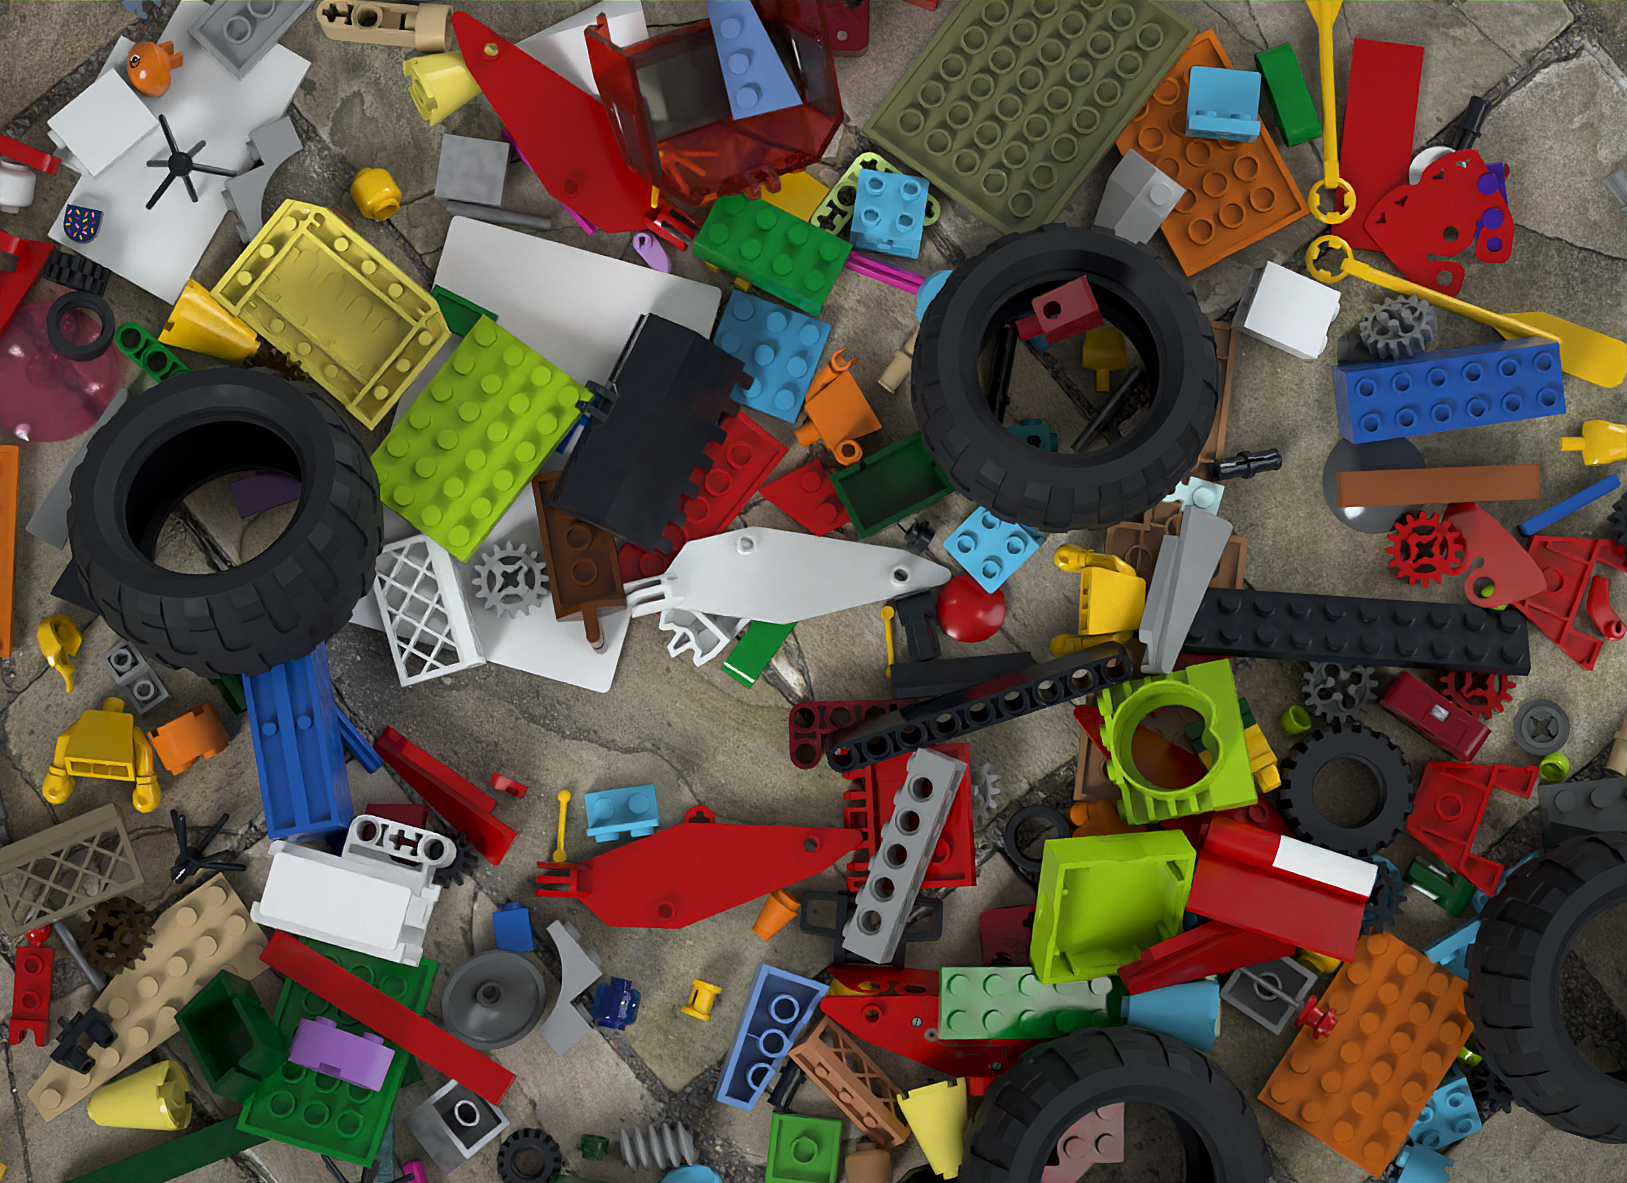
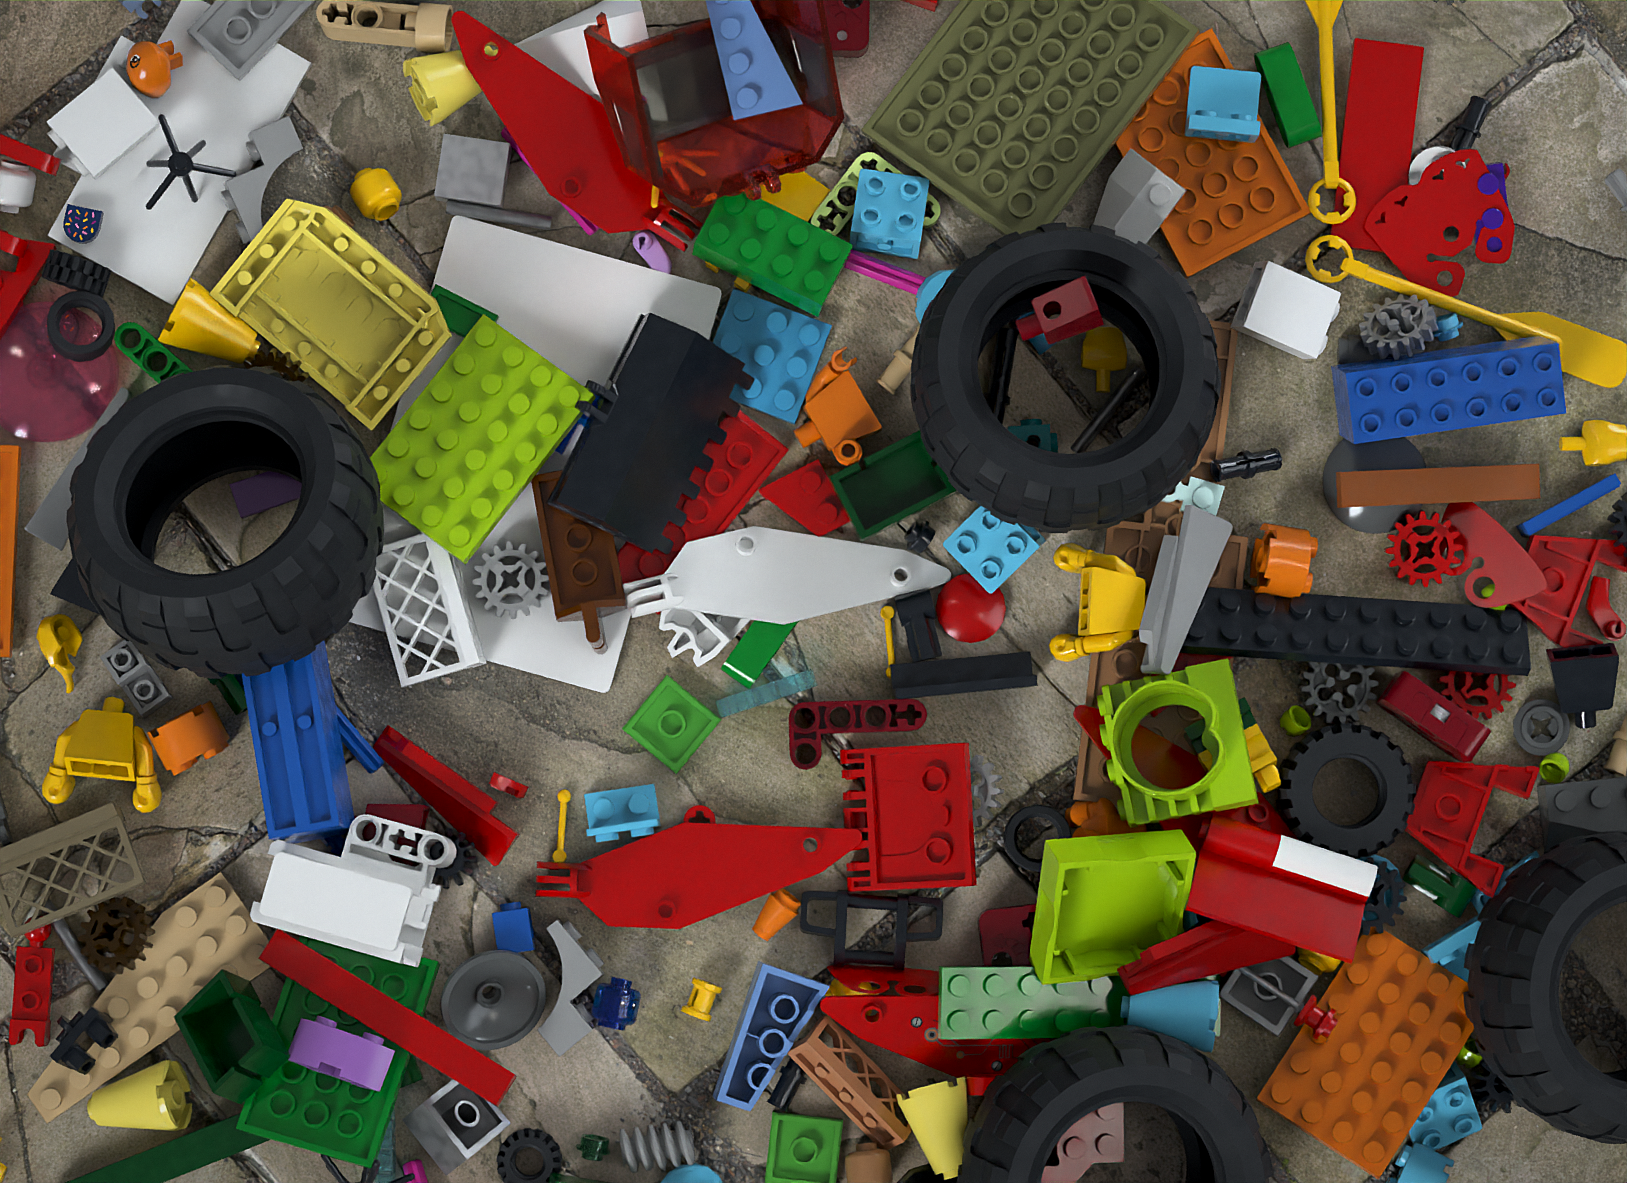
(191, 857): black plant -> none
(671, 724): none -> bright green tile
(766, 693): none -> clear light blue beam
(920, 844): light grey brick -> none
(995, 710): black beam -> none
(1283, 561): none -> orange brick
(1447, 327): none -> medium azure plate
(1584, 680): none -> black torso

